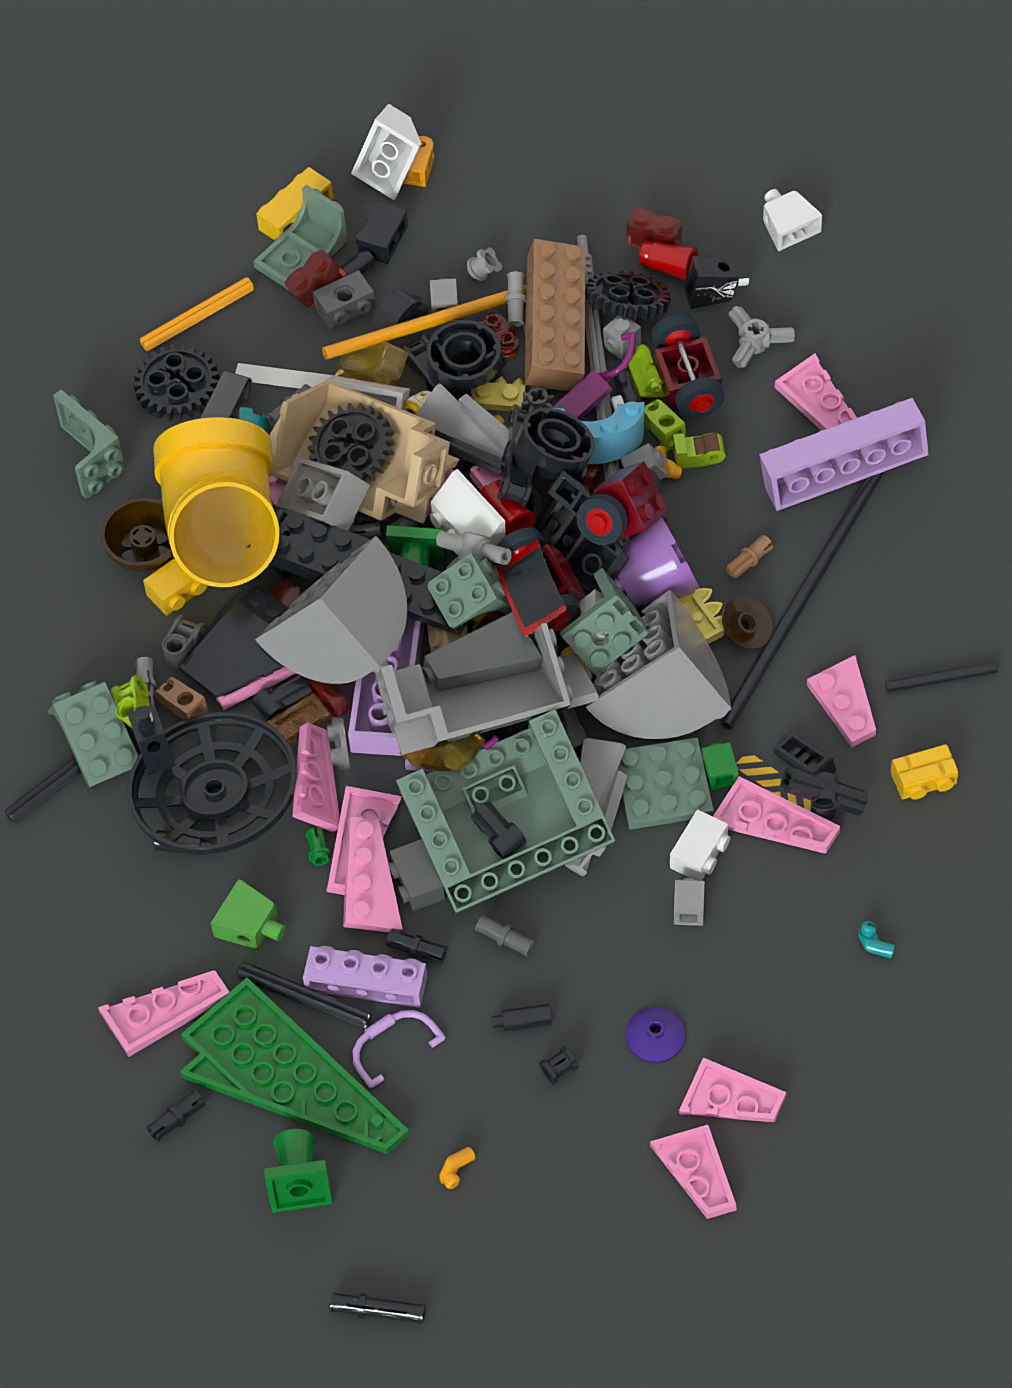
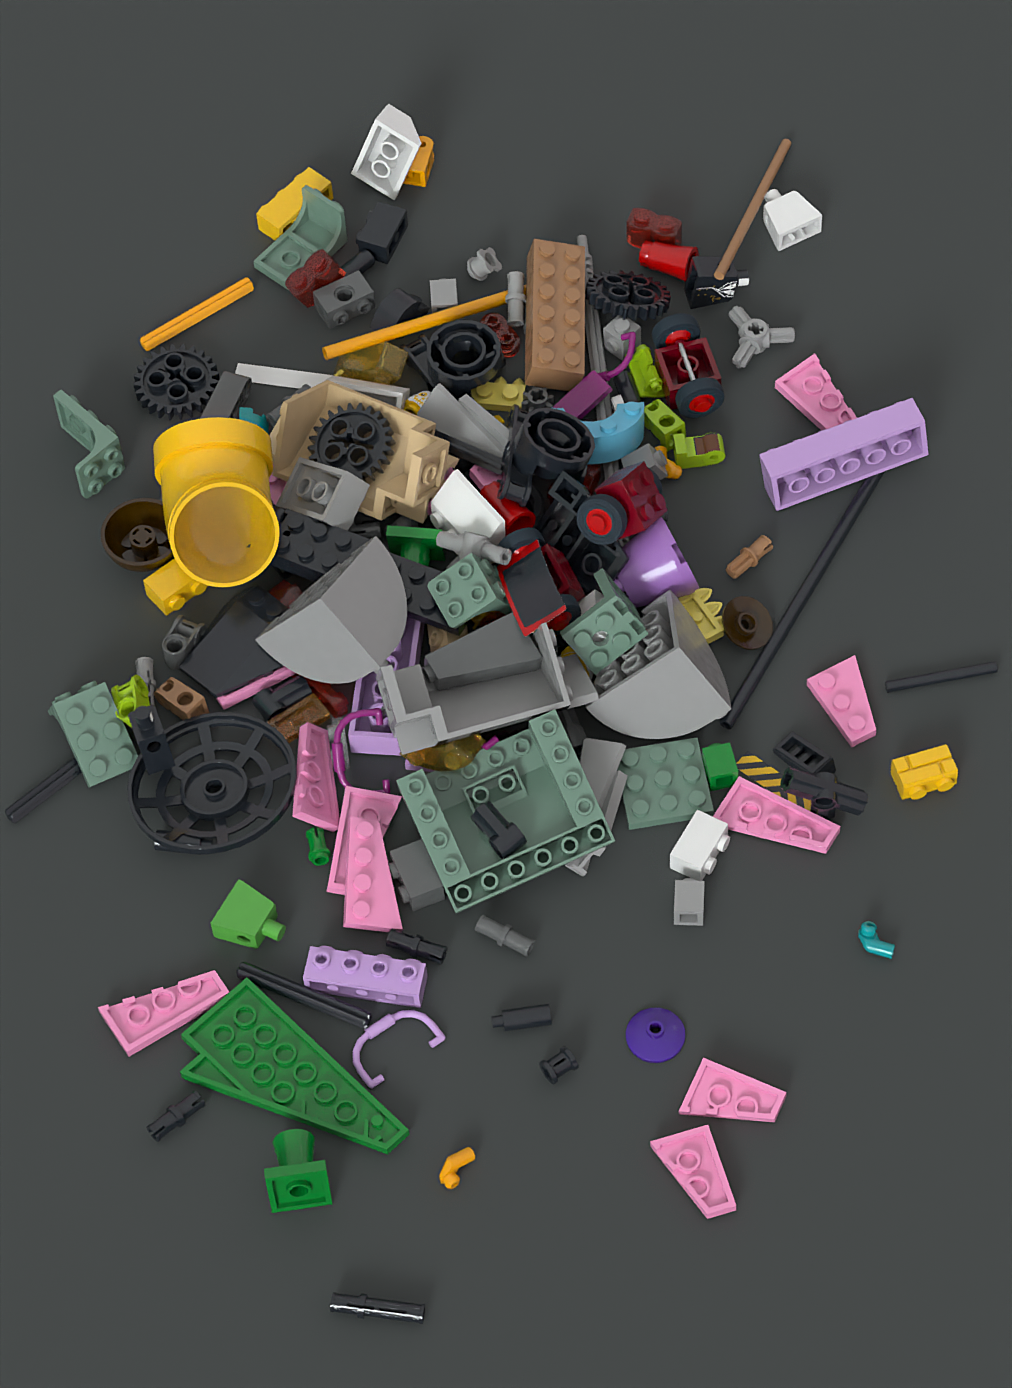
(337, 745): none -> magenta piece
(752, 209): none -> medium nougat piece

